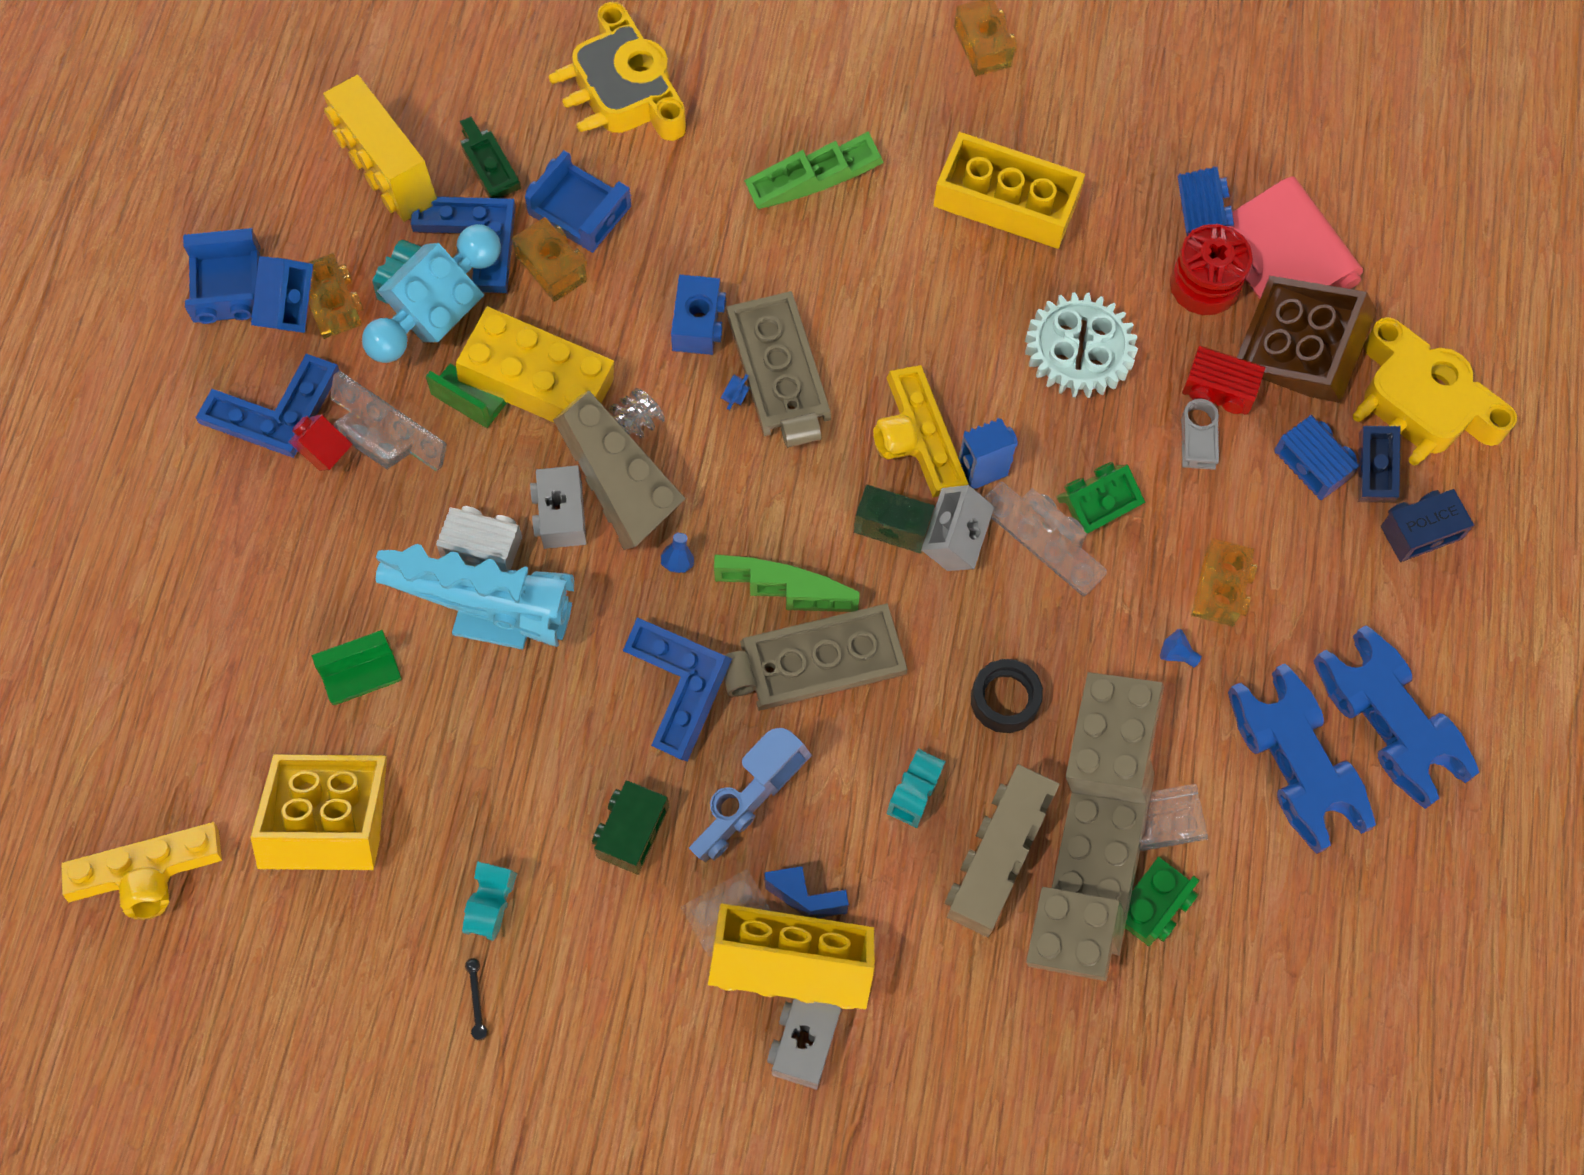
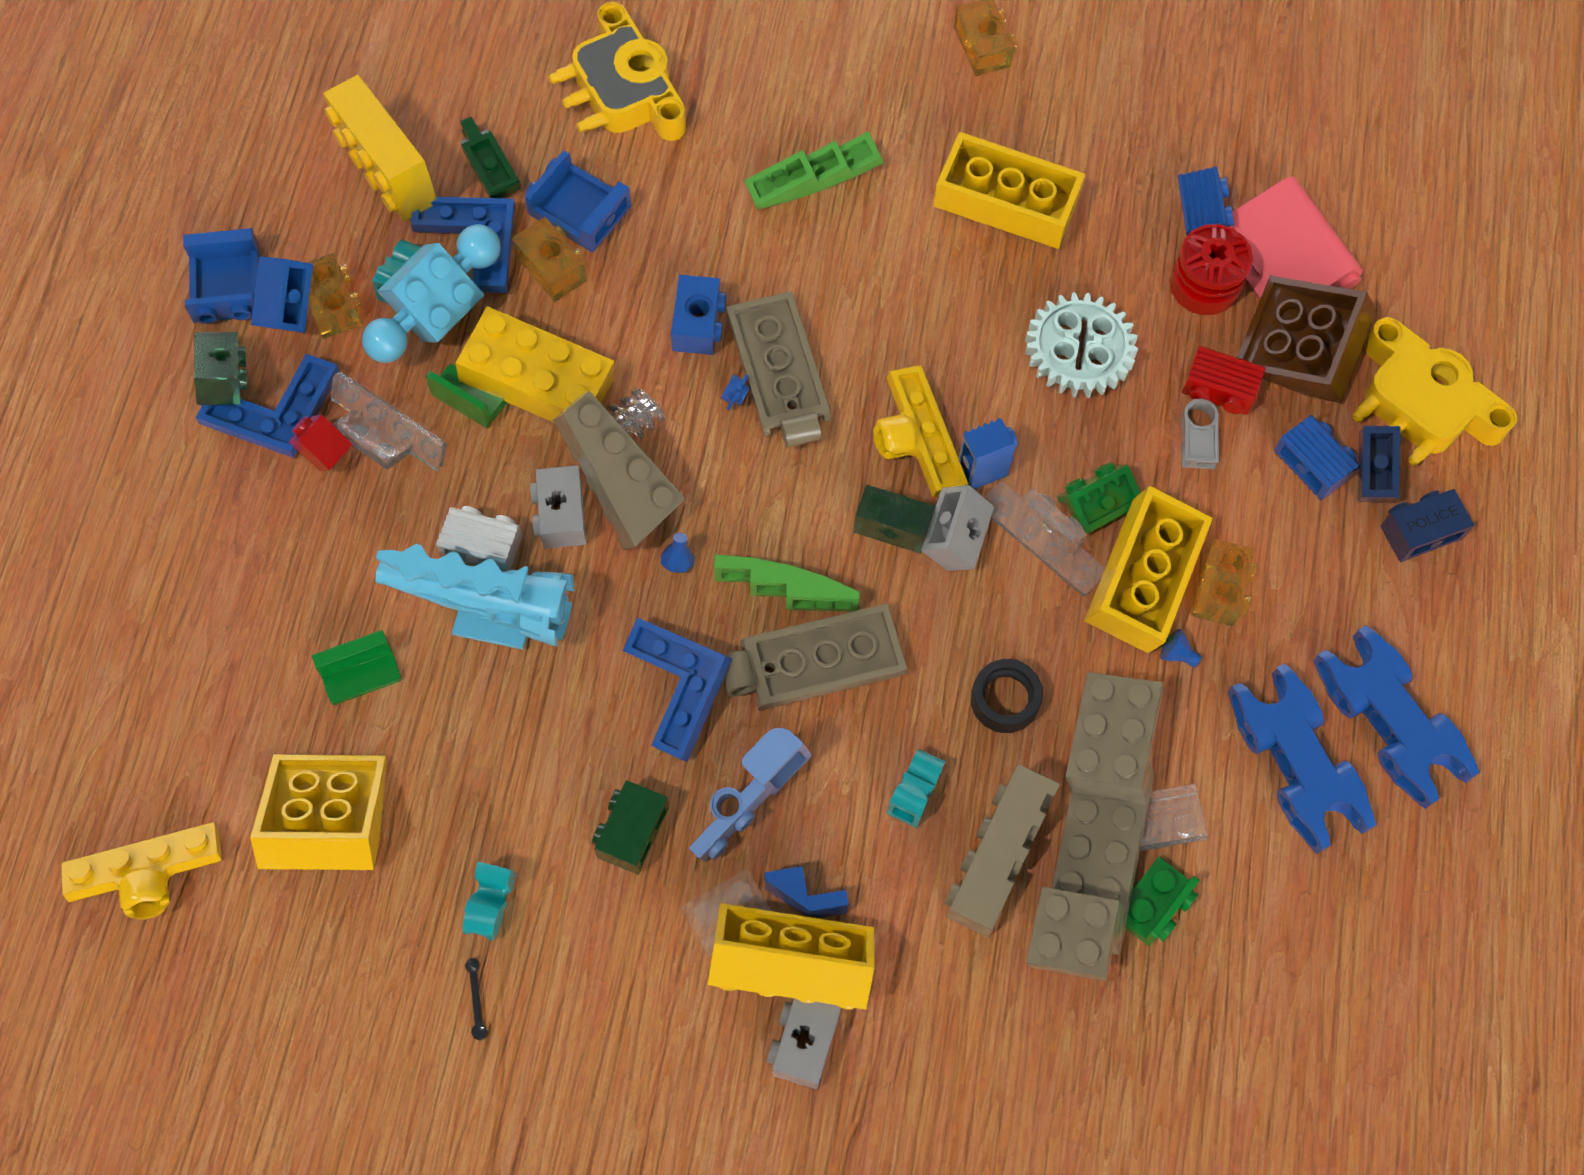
(218, 368): none -> clear green brick
(1148, 570): none -> yellow brick

